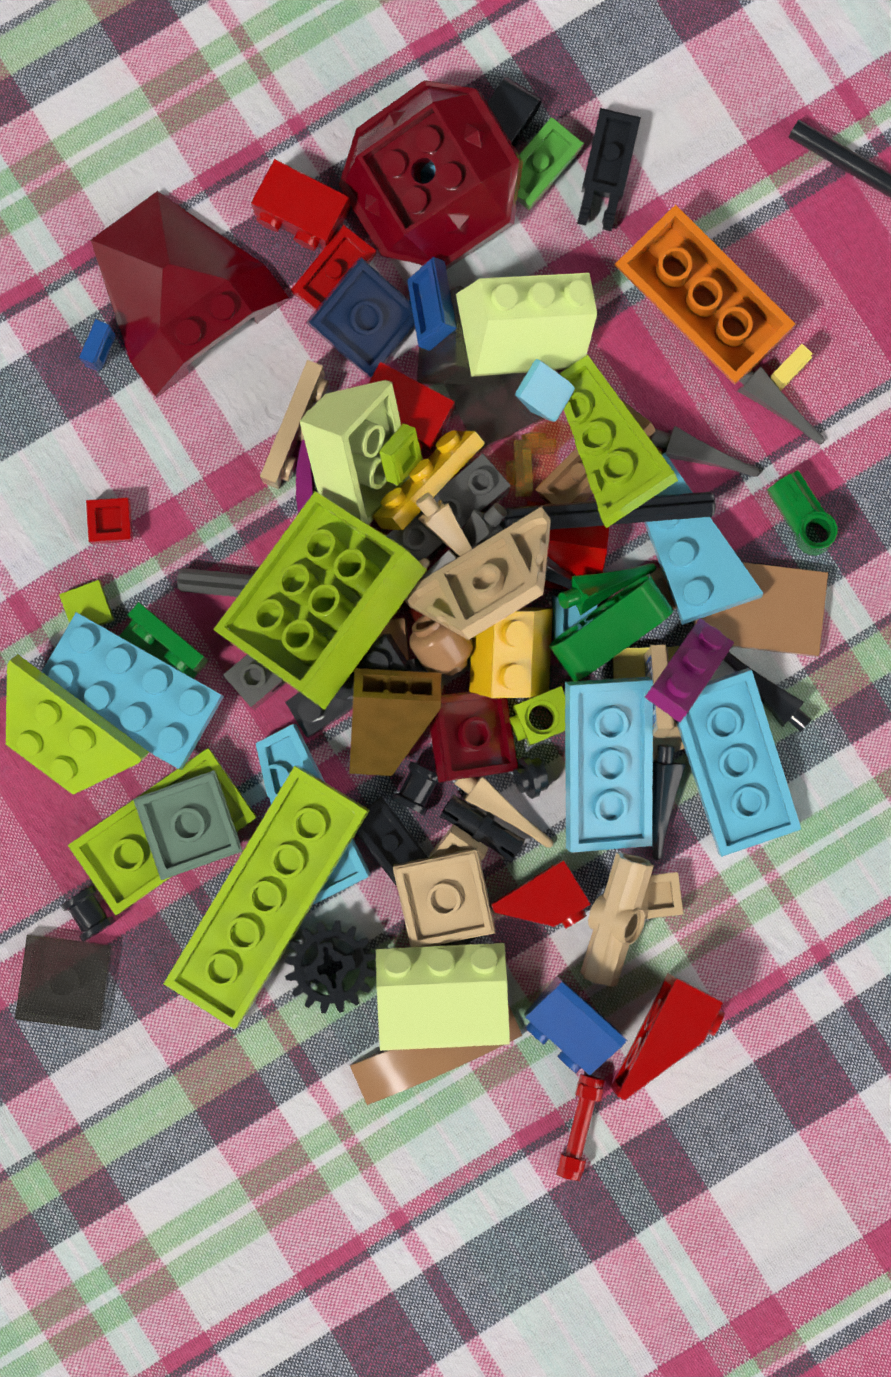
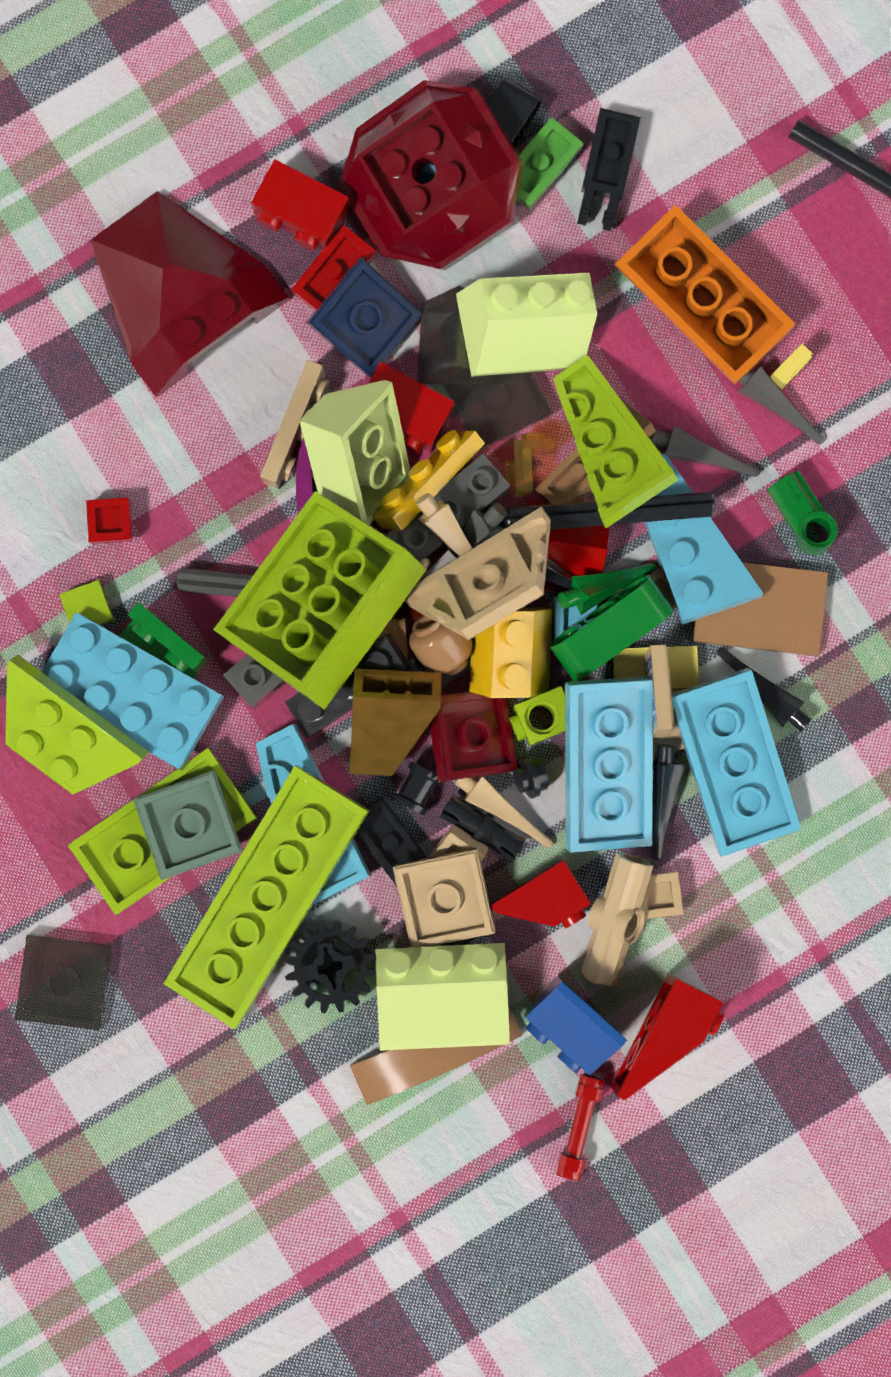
(88, 913): black bush -> none
(97, 345): blue tile -> none
(400, 454): lime tile -> none
(431, 304): blue tile -> none
(544, 391): medium azure slope -> none
(689, 670): magenta plate -> none

